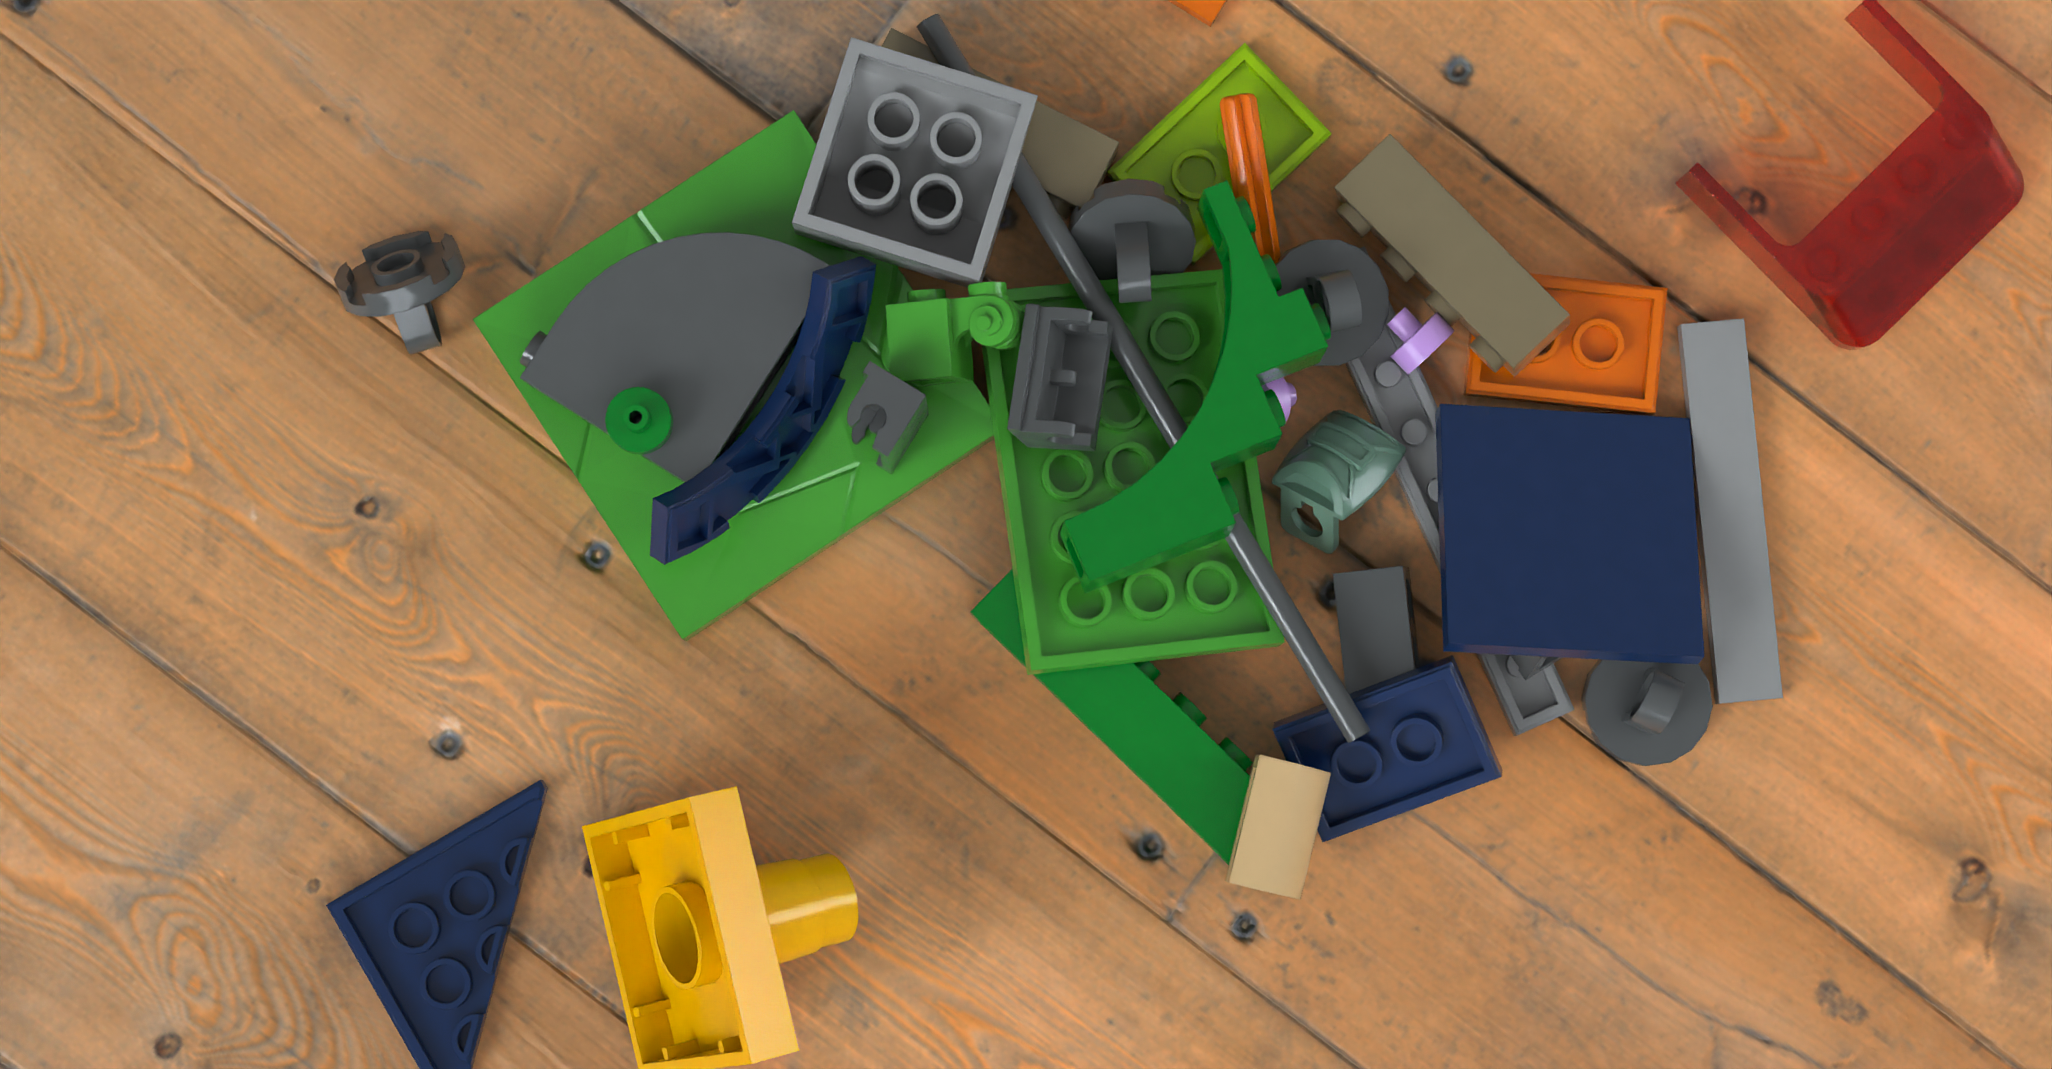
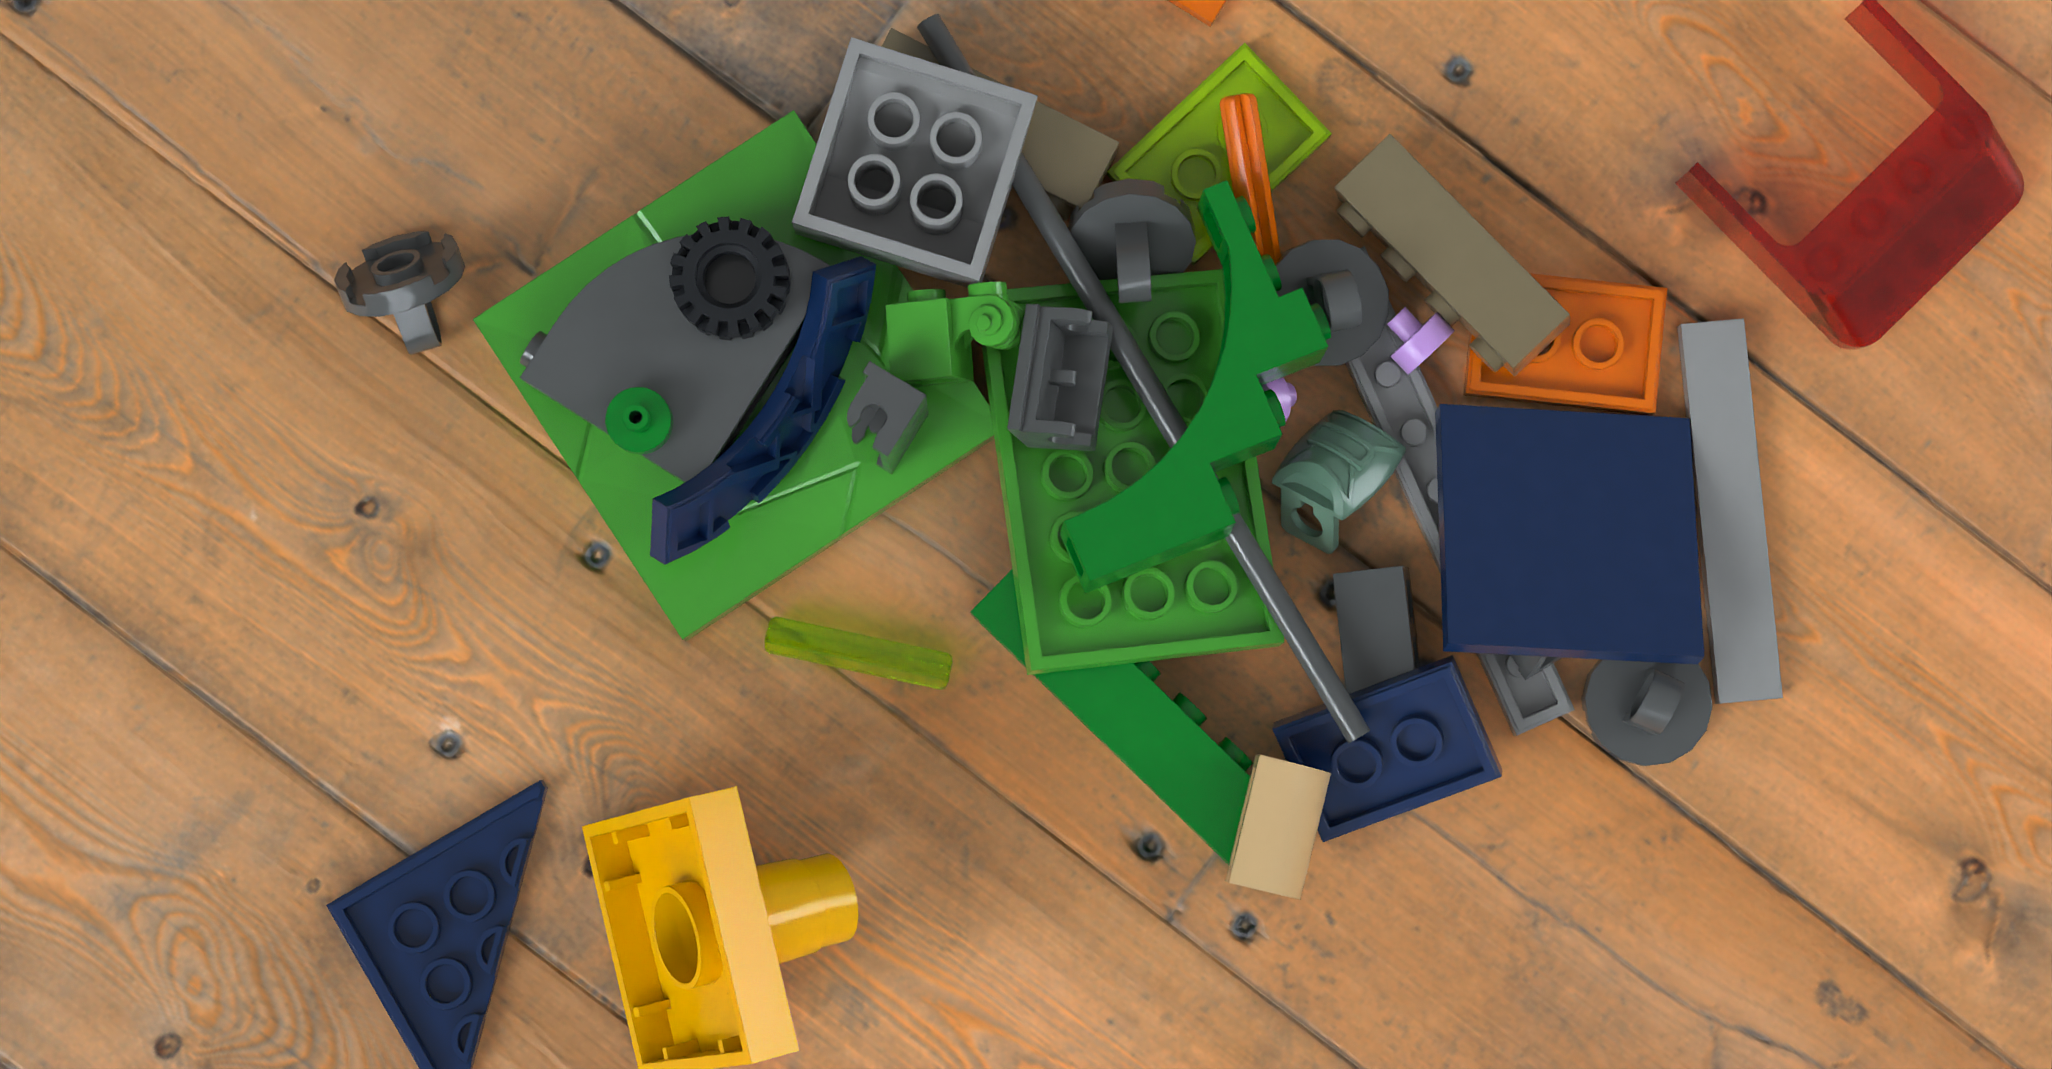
(721, 239): none -> black tyre
(858, 653): none -> clear neon green axle

